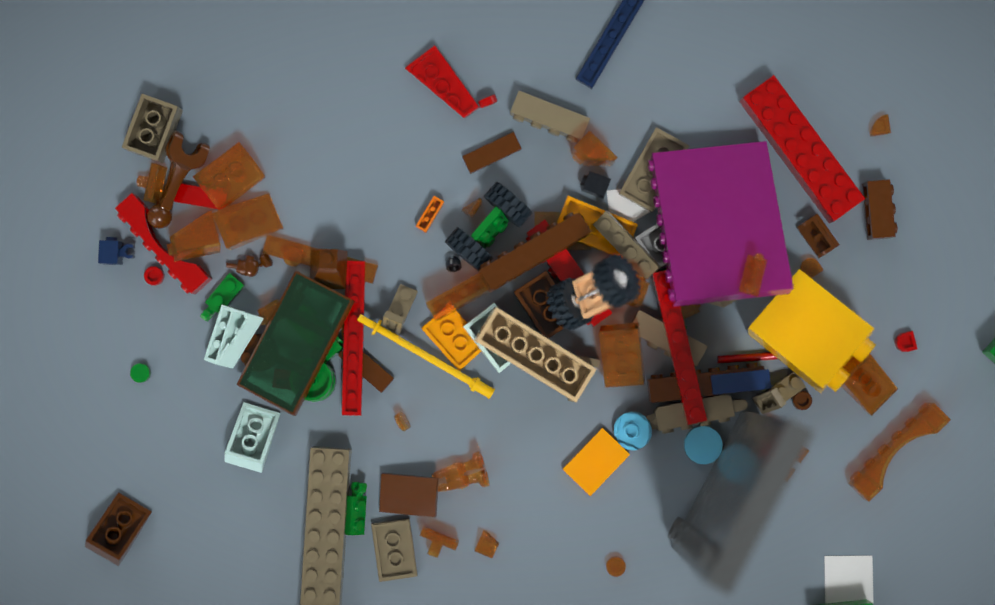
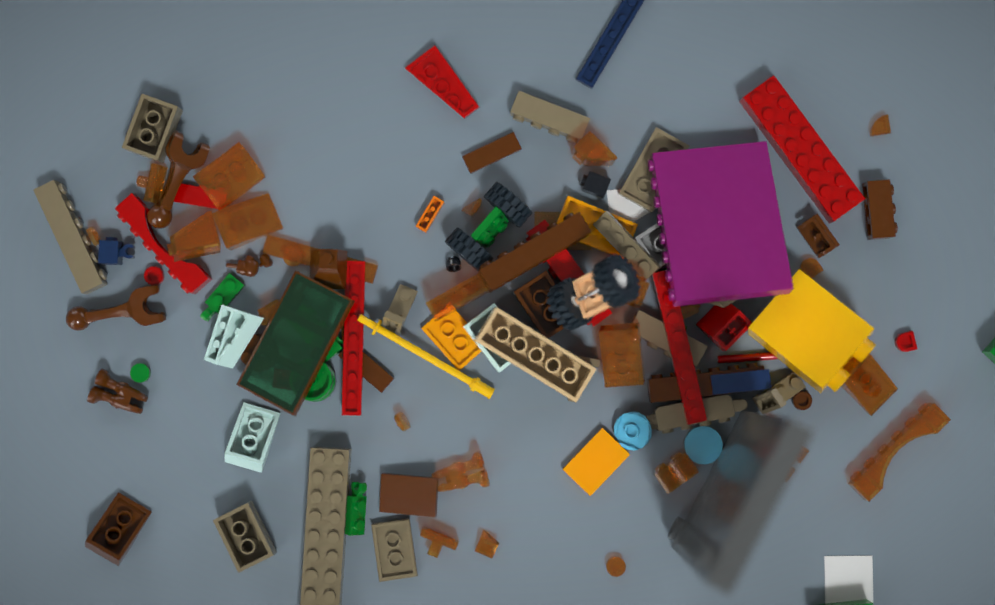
(70, 236): none -> dark tan brick
(79, 318): none -> reddish brown piece
(93, 235): none -> clear orange tile
(119, 400): none -> reddish brown piece
(245, 536): none -> dark tan brick
(487, 101): red tile -> none
(675, 472): none -> clear orange brick
(724, 325): none -> red slope
(753, 274): clear orange hinge -> none

